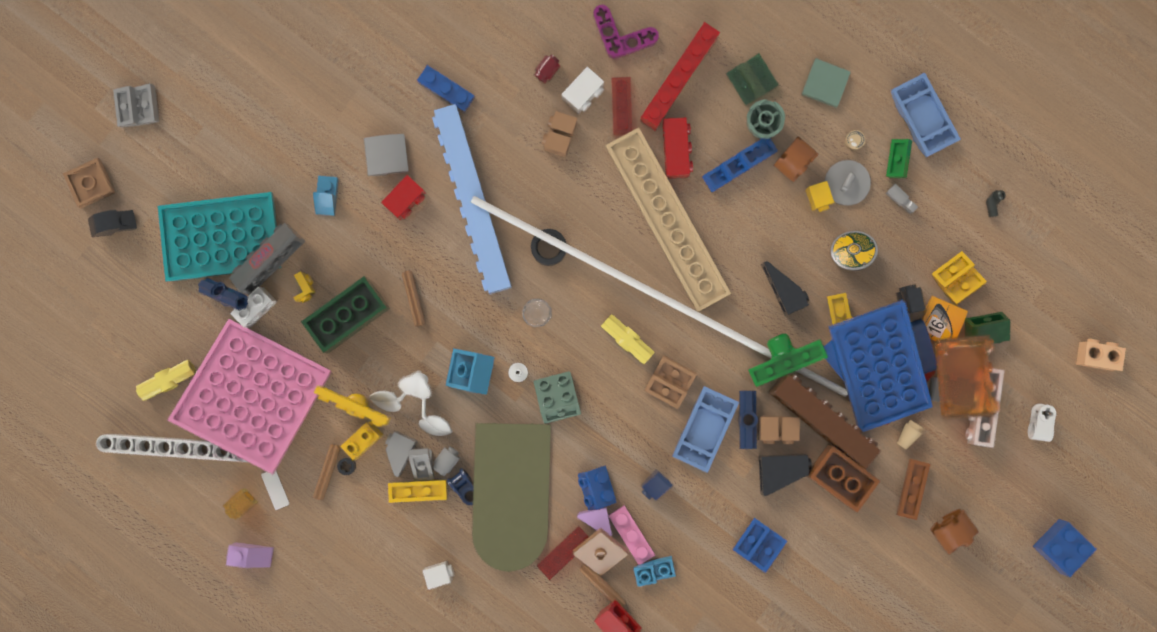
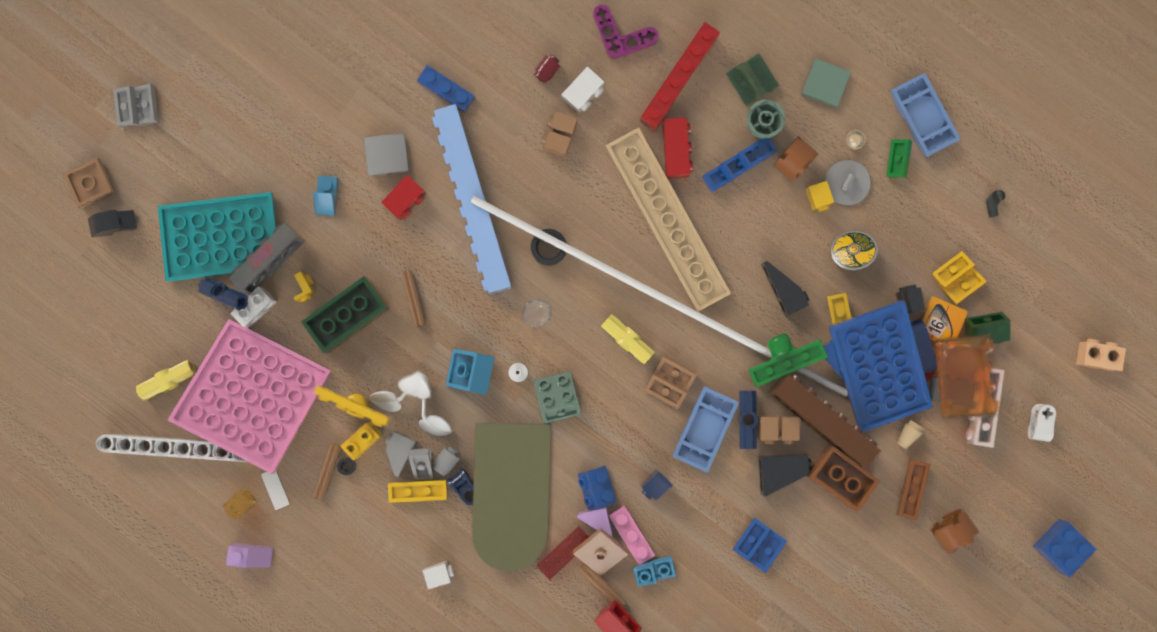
(621, 105): clear red plate -> none
(901, 198): light grey bar -> none

